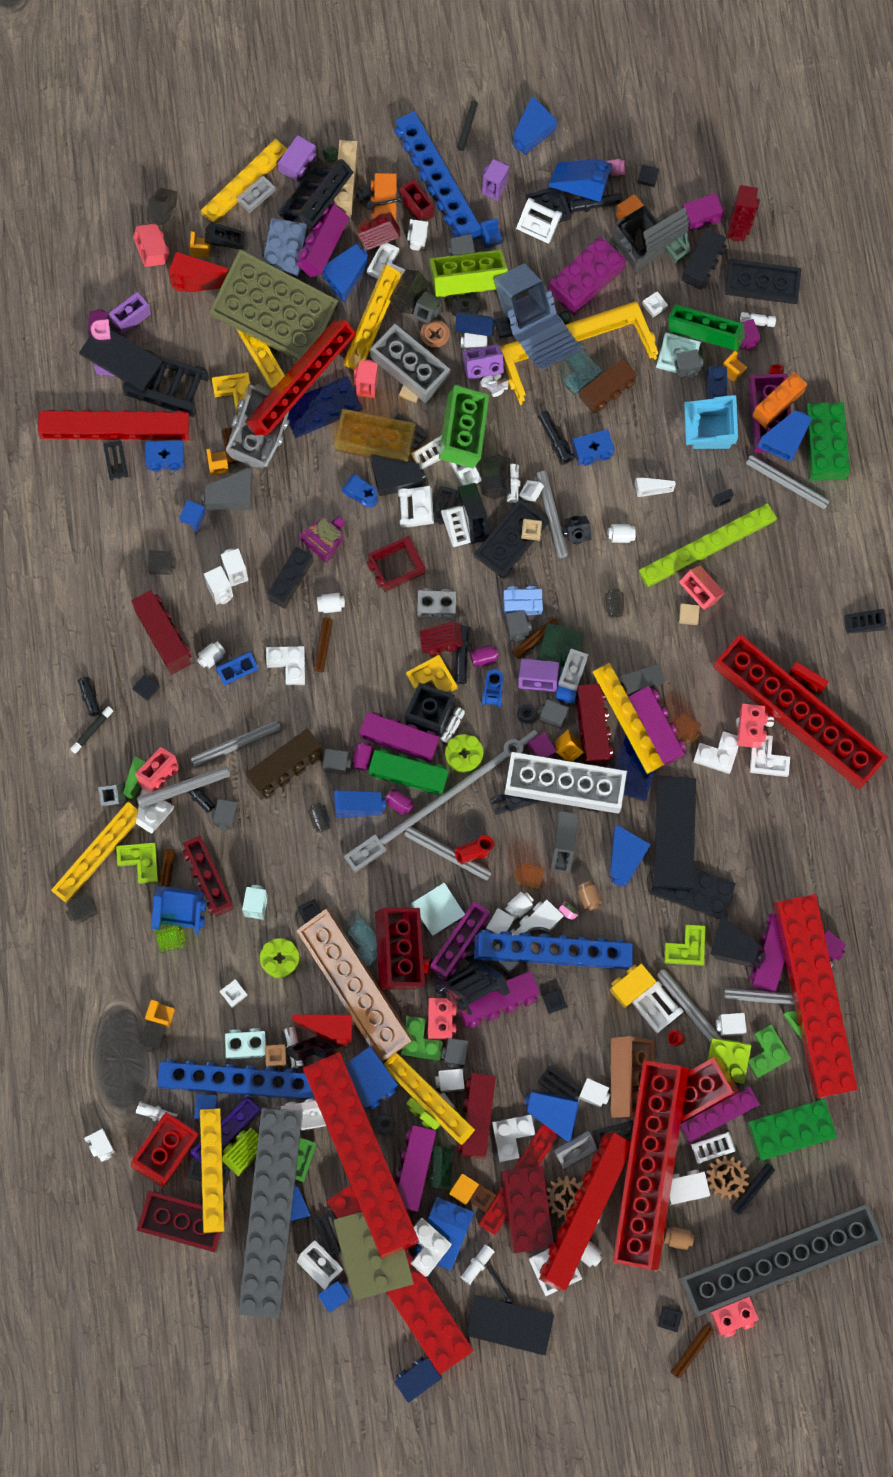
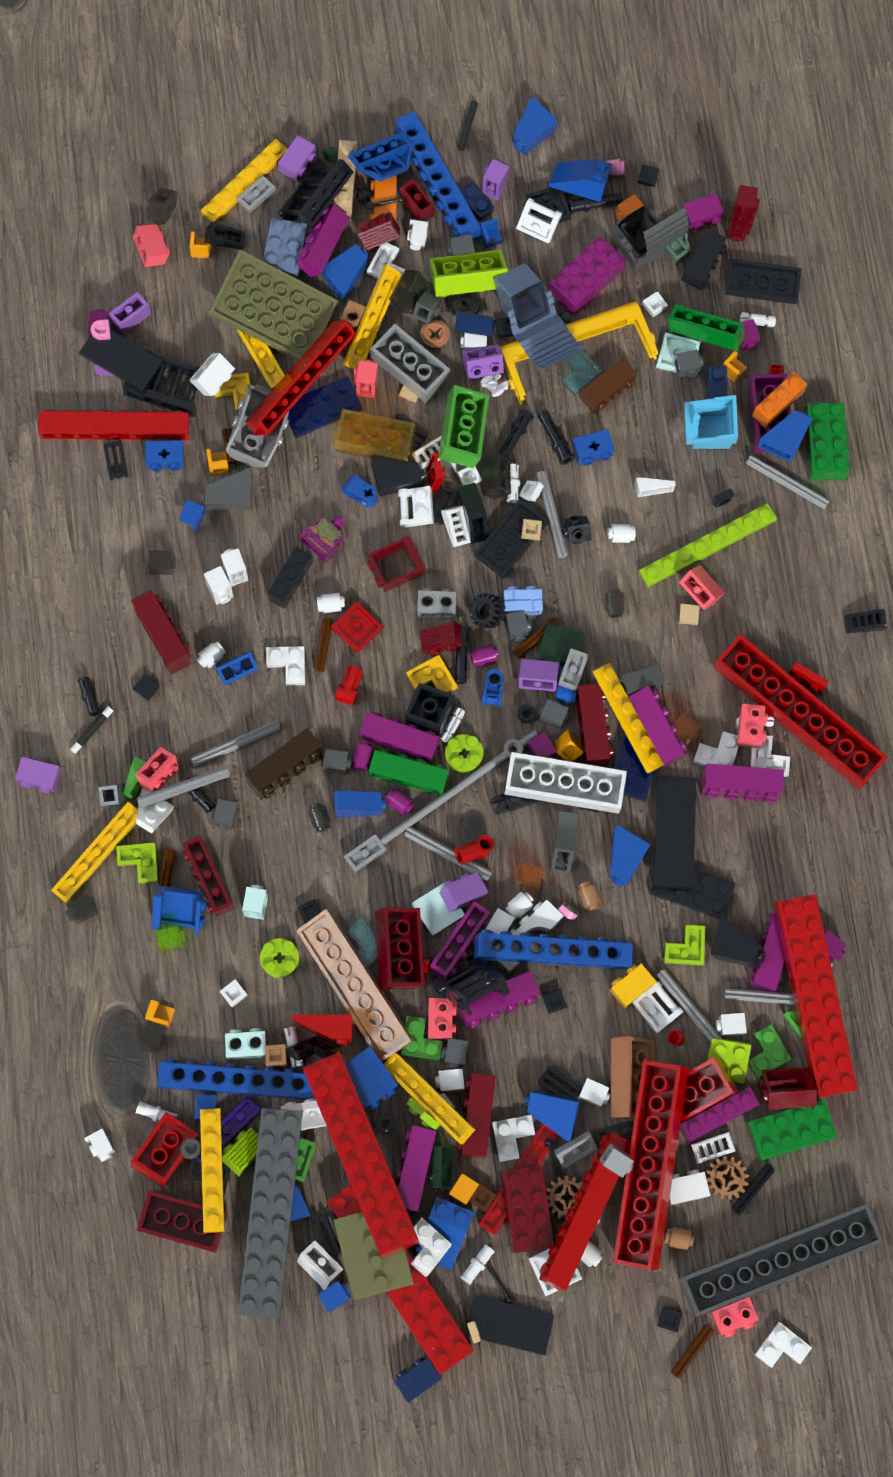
(38, 775): none -> medium lavender brick
(190, 1148): none -> dark grey tile
(195, 274): red slope -> none
(212, 374): none -> white brick
(348, 691): none -> red piece
(356, 310): none -> medium nougat brick
(356, 627): none -> red plate
(384, 157): none -> blue wedge
(436, 472): none -> red plate
(463, 891): none -> medium lavender brick
(473, 1332): none -> tan tile
(477, 201): none -> dark blue plate
(478, 609): none -> black tyre
(518, 429): none -> black pin
(548, 1142): none -> black hinge
(617, 1160): none -> light grey brick
(742, 782): none -> magenta brick
(780, 1341): none -> white plate
(788, 1079): none -> dark red window

